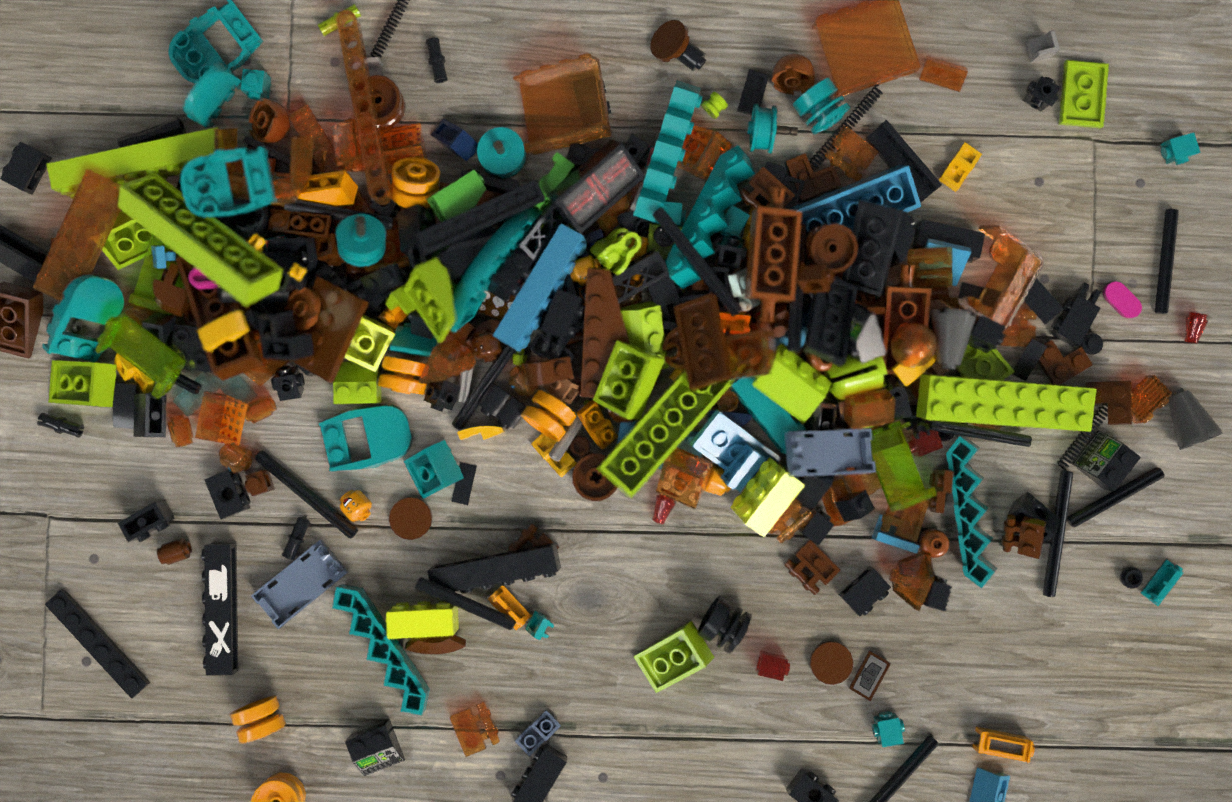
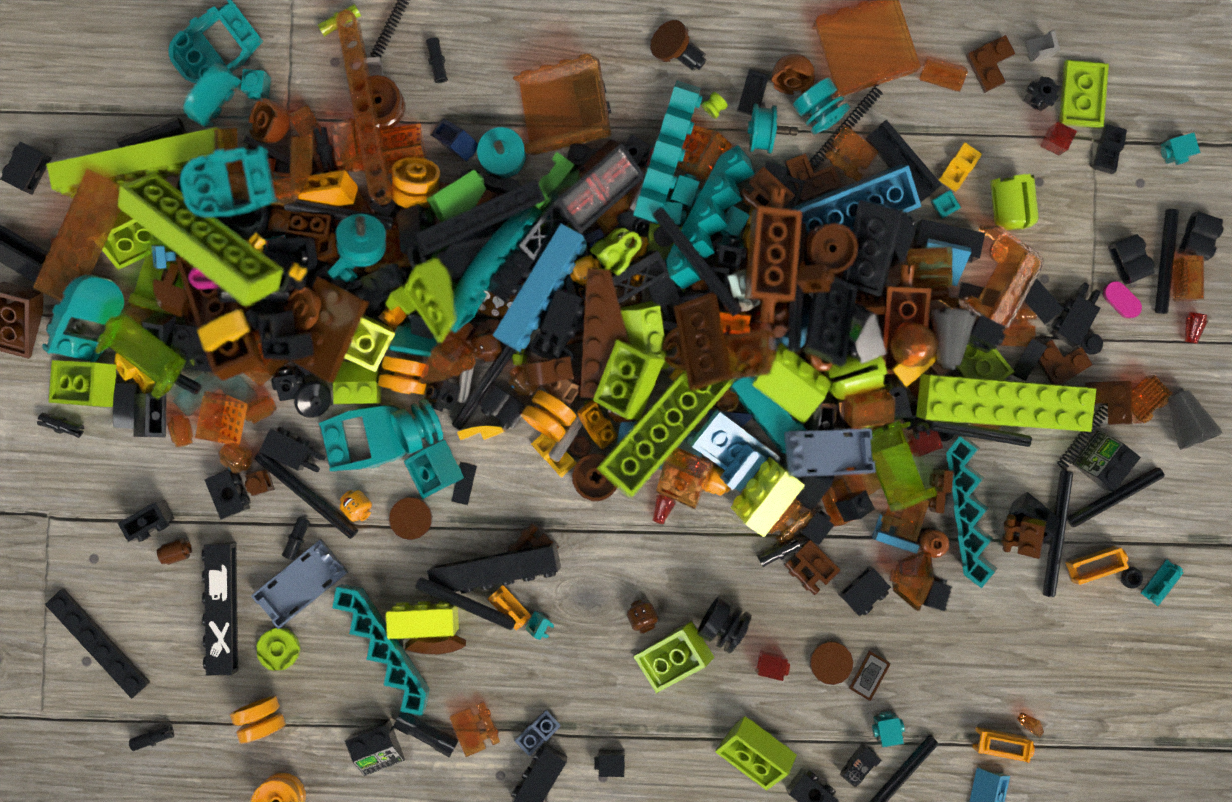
(151, 738): none -> black axle
(278, 649): none -> lime tile
(290, 450): none -> black hinge
(312, 399): none -> black piece
(324, 150): none -> black pin
(343, 271): none -> teal tile
(412, 428): none -> teal wheel
(438, 740): none -> black axle
(610, 763): none -> black brick
(642, 616): none -> reddish brown head
(686, 191): none -> teal brick
(756, 753): none -> lime slope
(779, 551): none -> black pin
(859, 765): none -> black leg
(945, 204): none -> teal tile
(985, 61): none -> reddish brown plate
(1014, 202): none -> lime cylinder
(1031, 724): none -> clear orange tile
(1058, 138): none -> clear red brick
(1097, 565): none -> light orange window
(1109, 149): none -> black slope
(1131, 259): none -> black brick
(1188, 278): none -> clear orange brick
(1201, 235): none -> black brick

